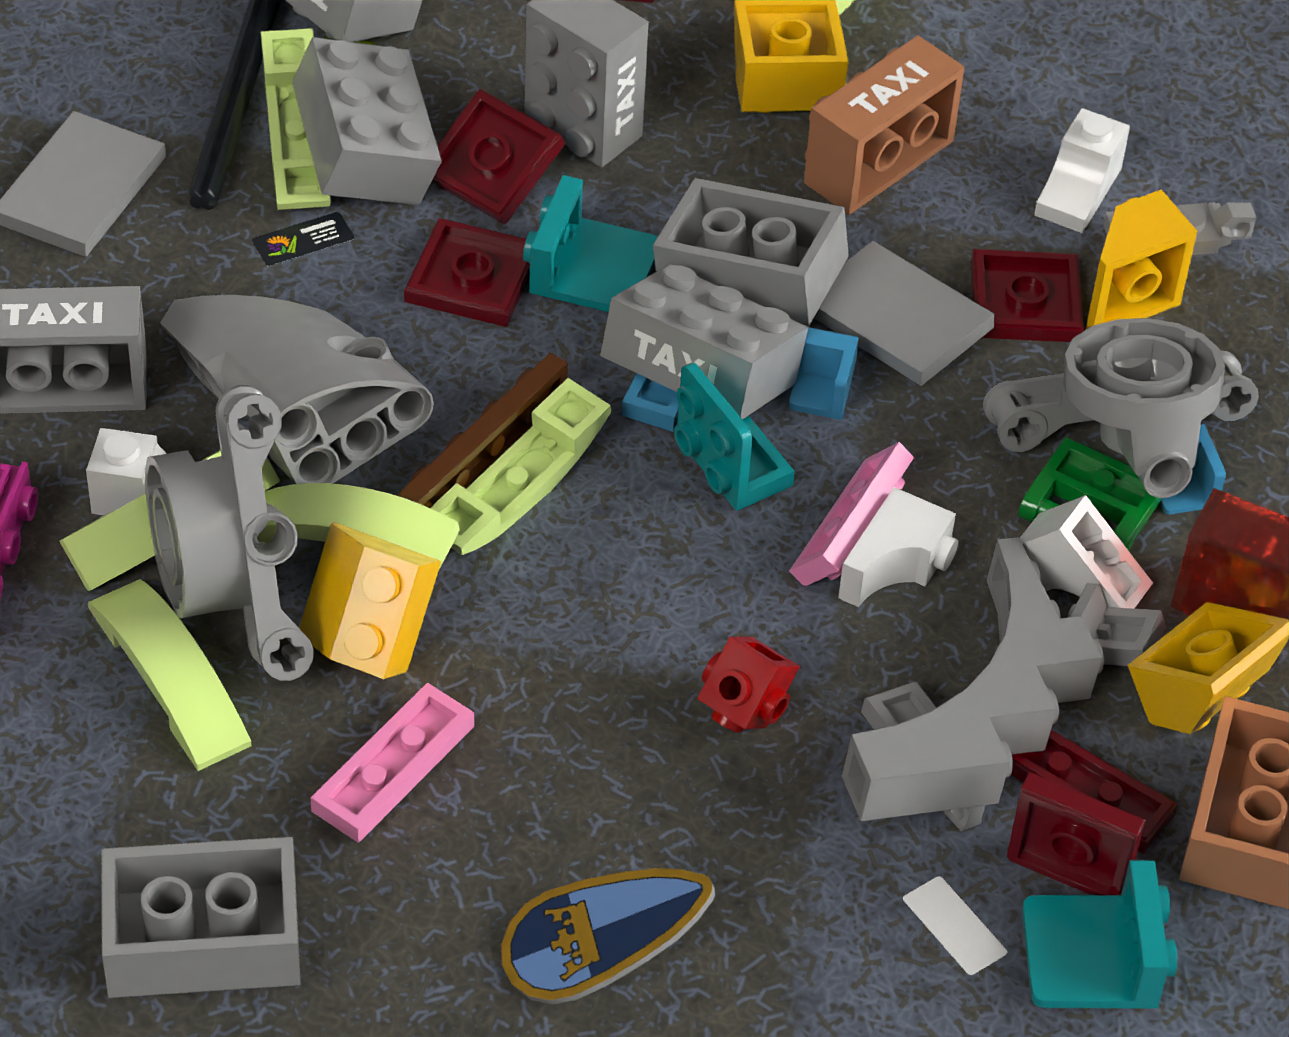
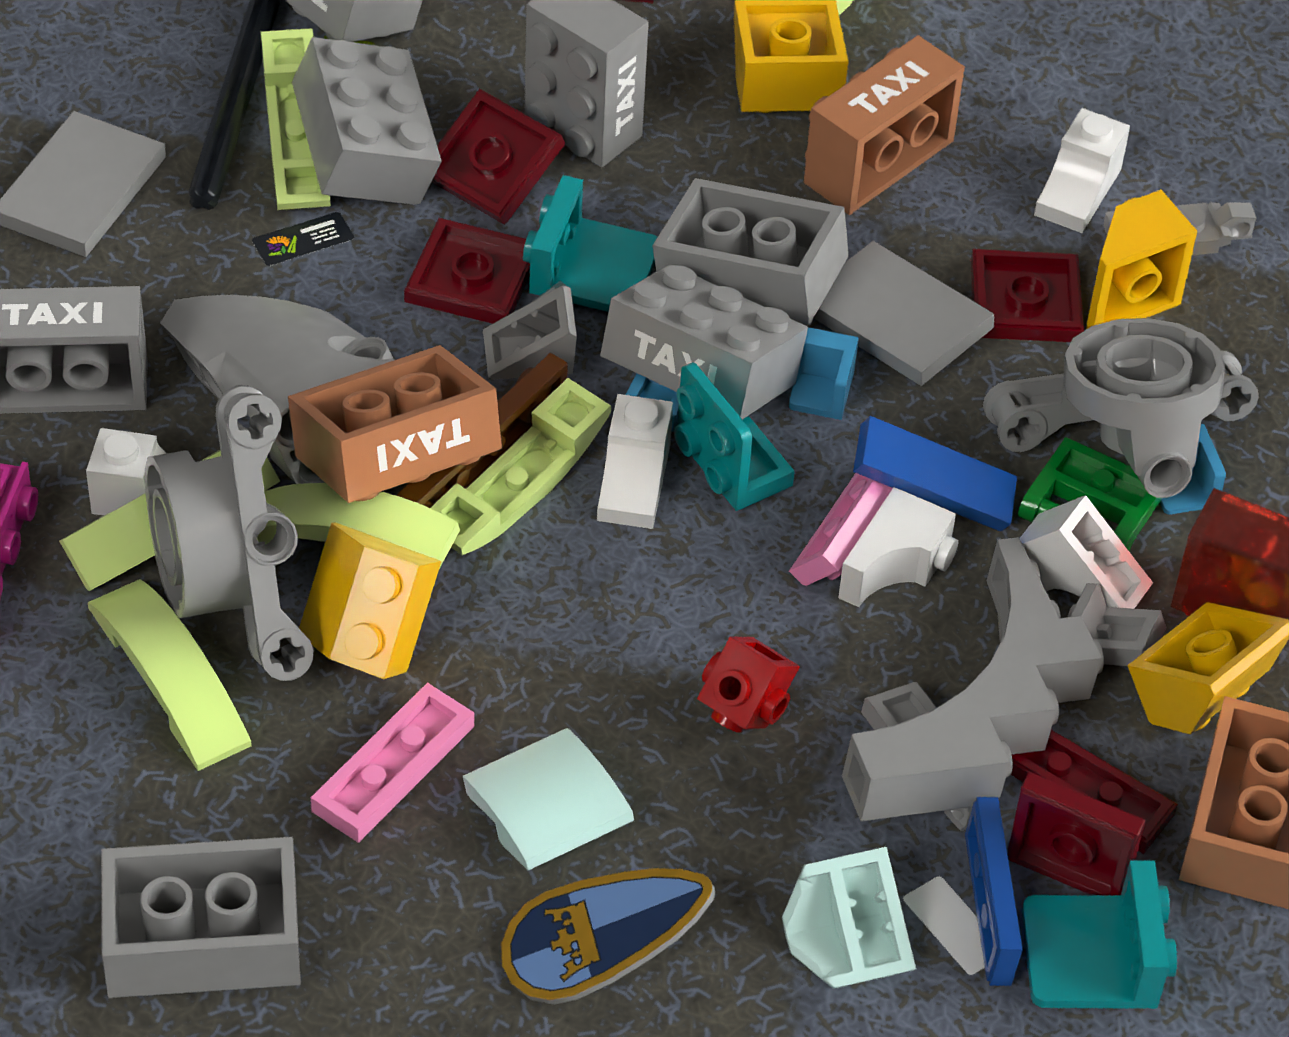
(395, 423): none -> nougat brick
(532, 334): none -> light grey slope
(548, 798): none -> light aqua slope
(635, 461): none -> white arch
(848, 920): none -> light aqua slope
(935, 473): none -> blue tile
(993, 892): none -> blue tile

